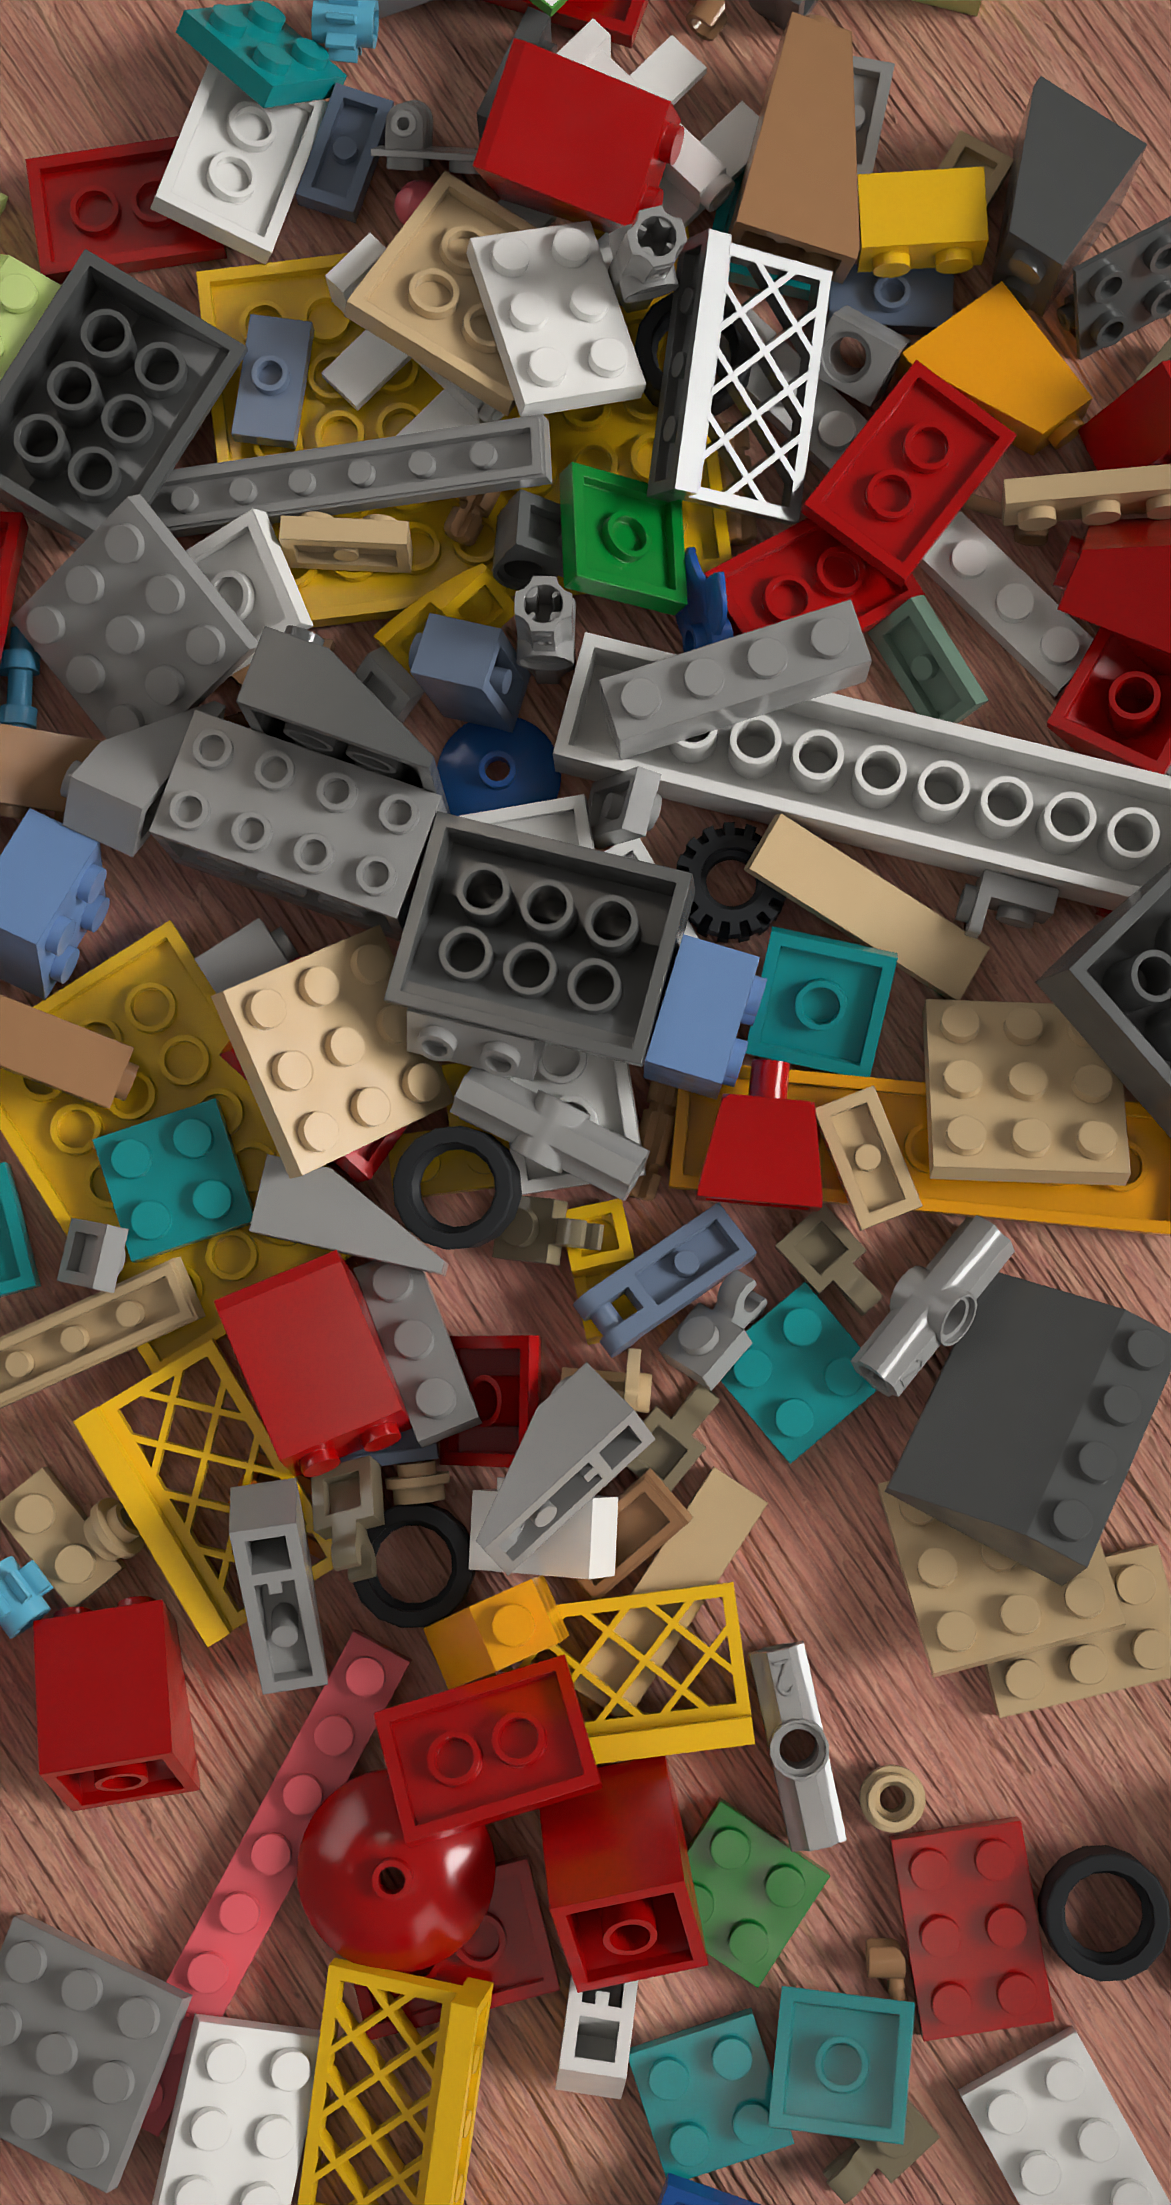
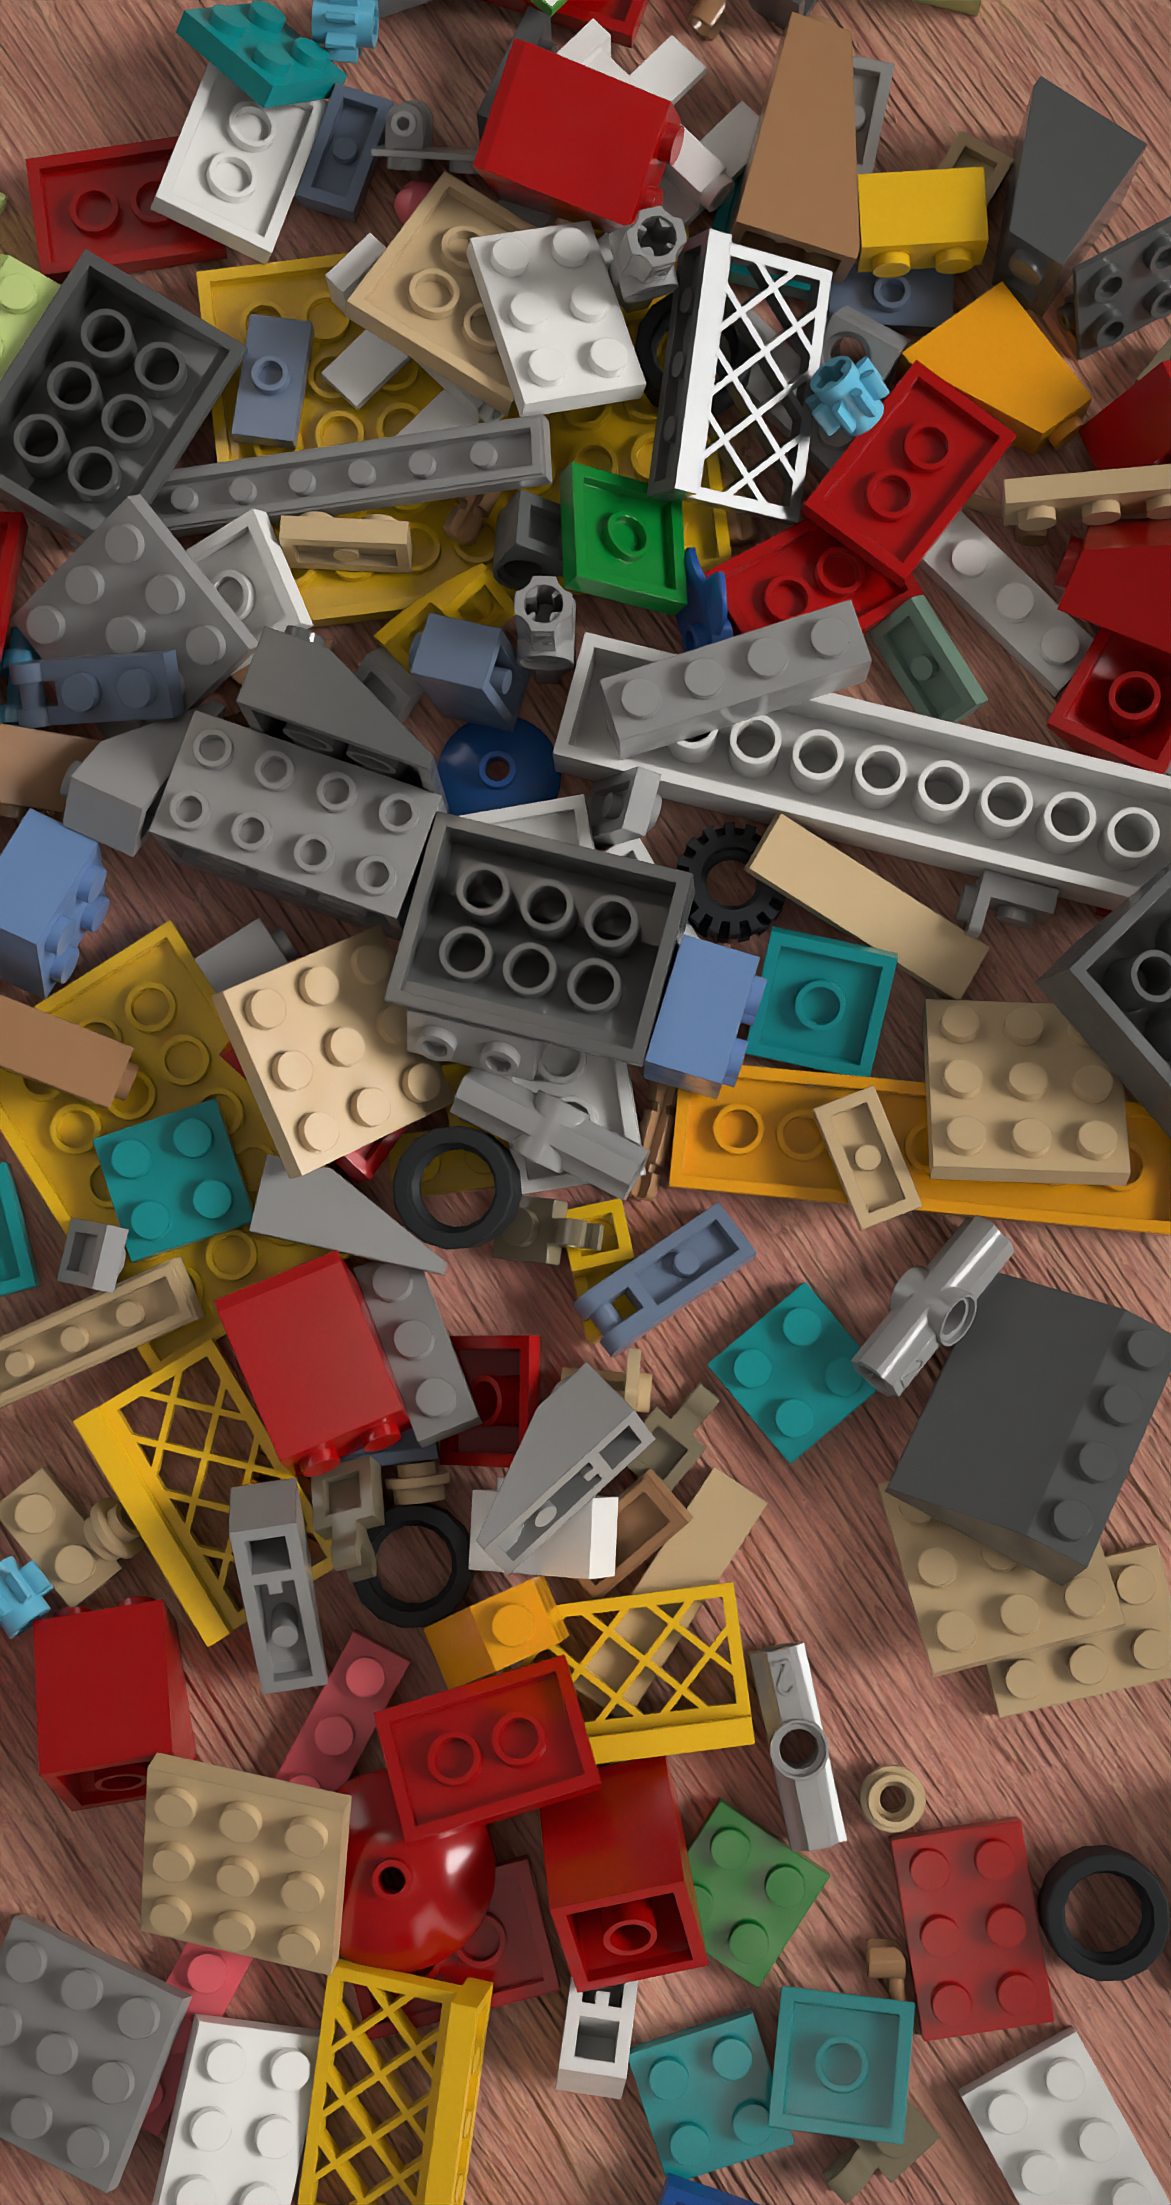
(99, 688): none -> sand blue plate
(244, 1863): none -> tan plate
(715, 1339): light grey plate -> none
(764, 1146): red torso -> none
(825, 1254): dark tan plate -> none
(847, 396): none -> medium azure gear

